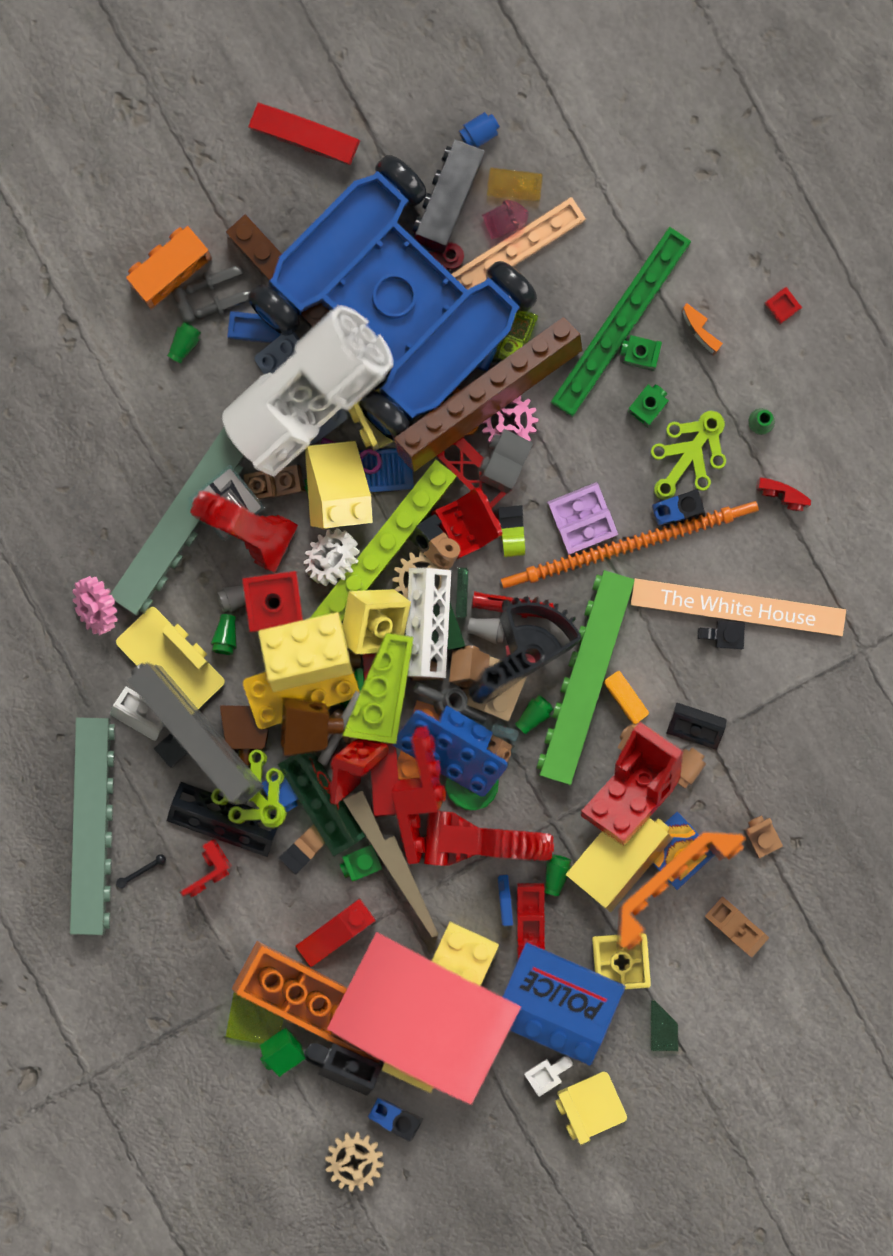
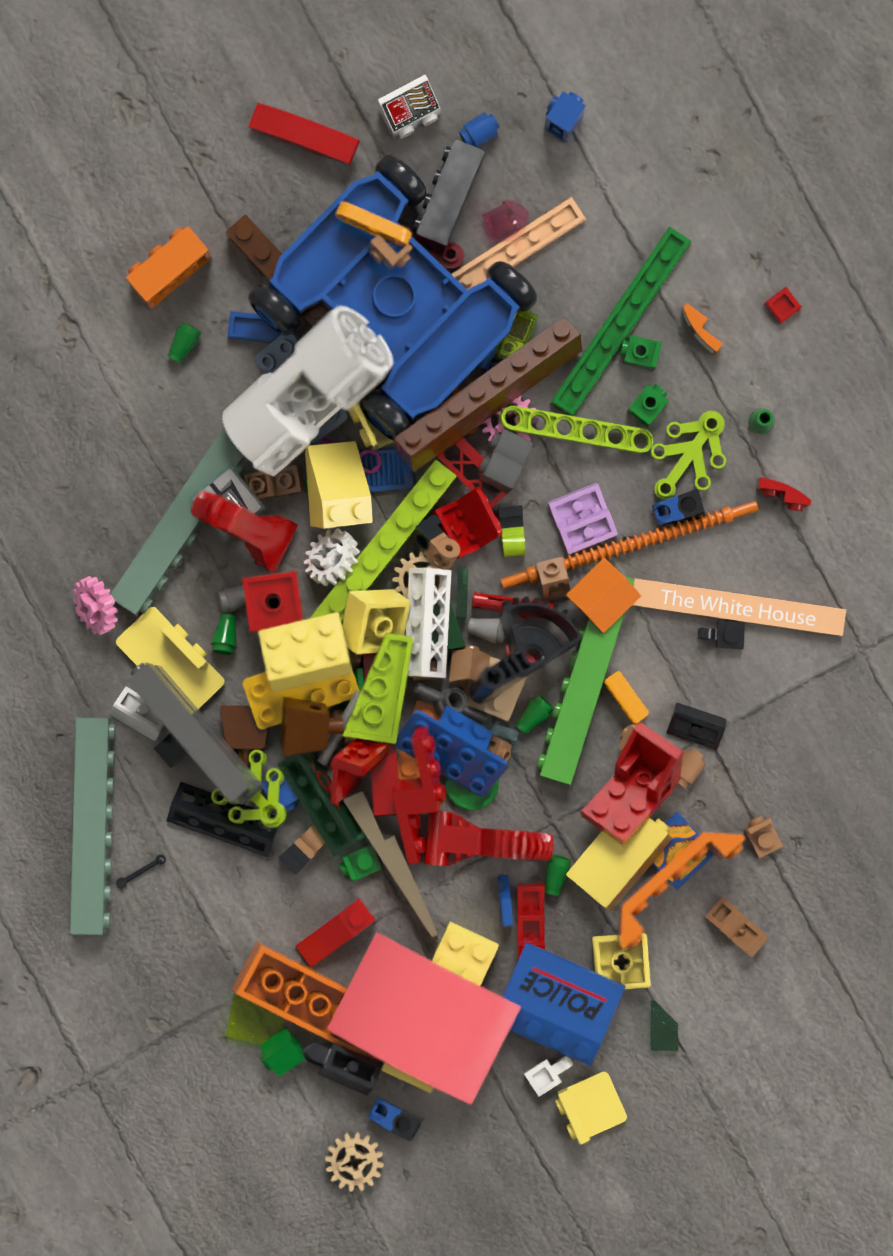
(213, 856): red bracket -> none
(218, 305): dark grey piece -> none
(373, 224): none -> light orange beam
(384, 253): none -> medium nougat bracket
(409, 107): none -> slope
(514, 184): clear yellow plate -> none
(553, 578): none -> medium nougat bracket
(564, 115): none -> blue brick
(576, 426): none -> lime beam
(603, 595): none -> orange slope

